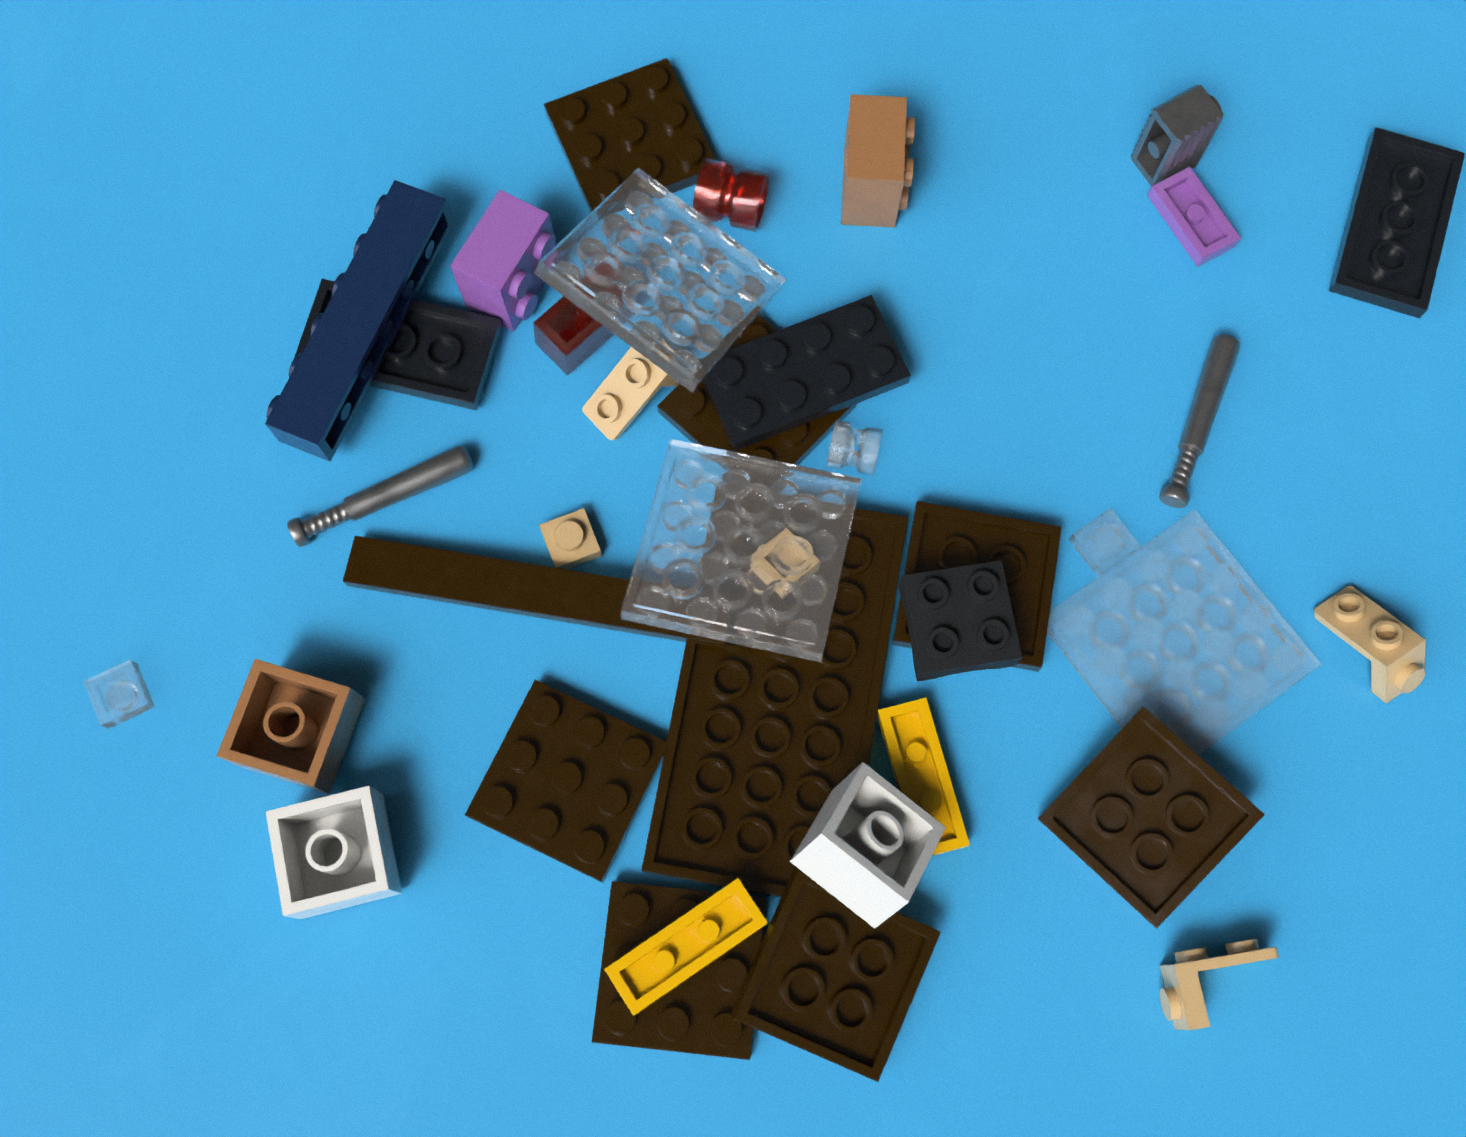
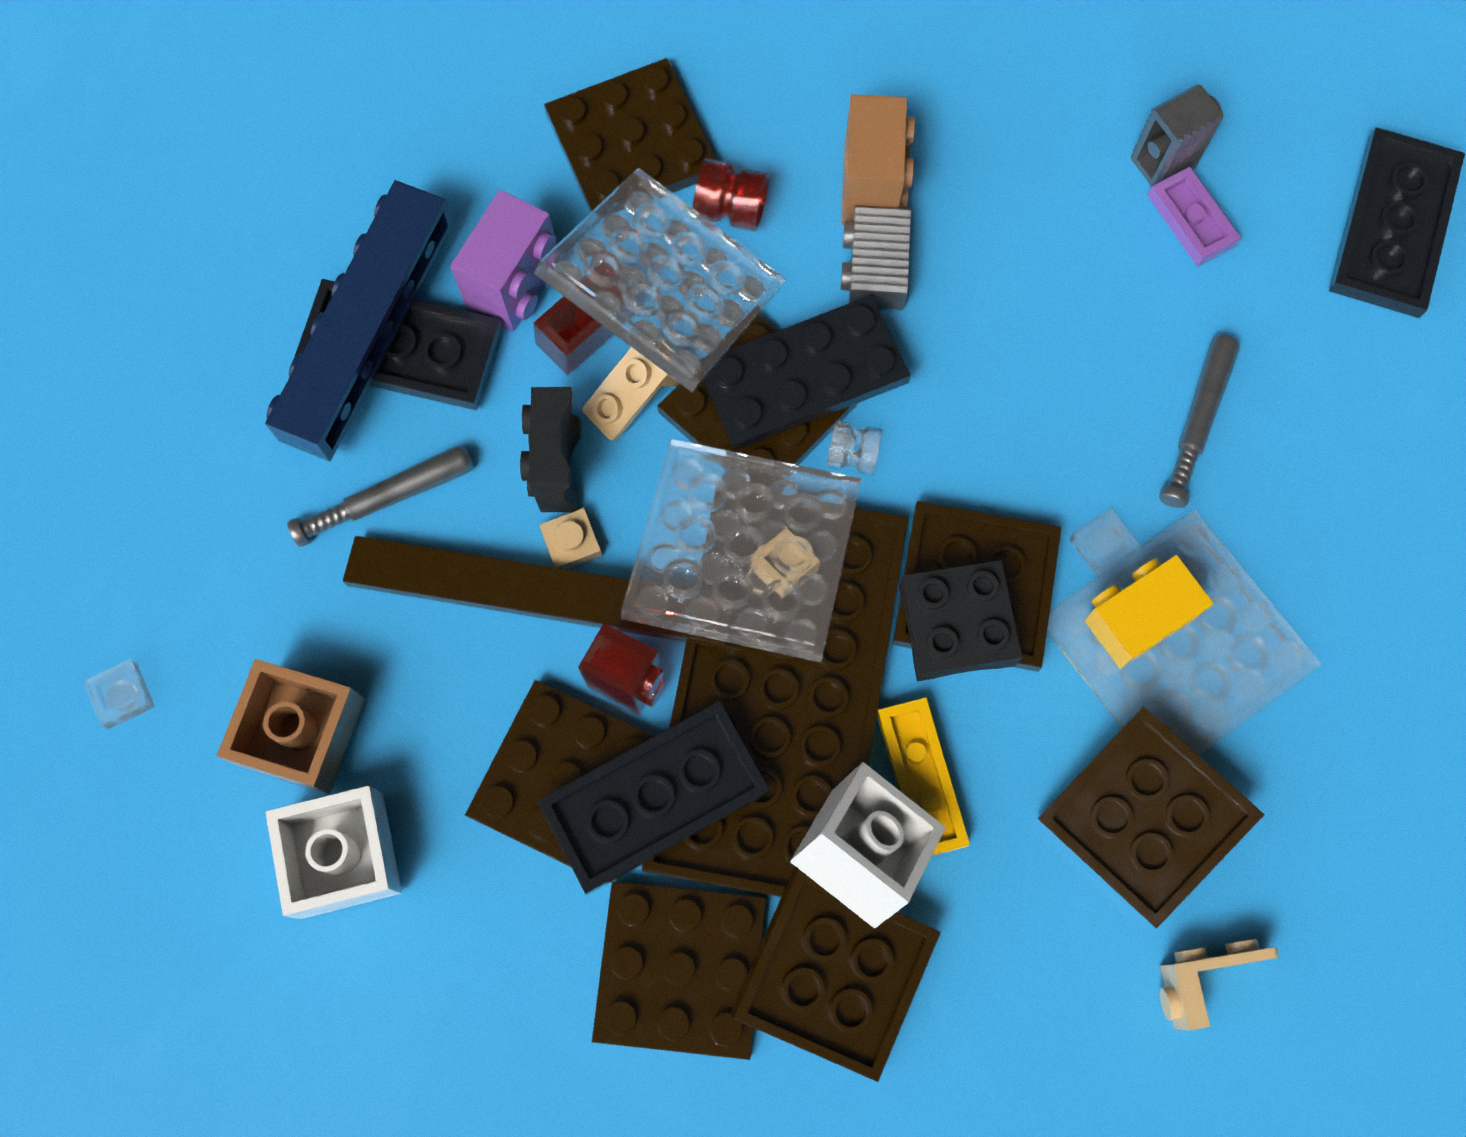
(551, 440): none -> black brick
(623, 670): none -> clear red brick
(653, 797): none -> black plate
(685, 946): yellow plate -> none
(878, 255): none -> flat silver brick
(1147, 610): none -> yellow brick
(1389, 644): tan bracket -> none

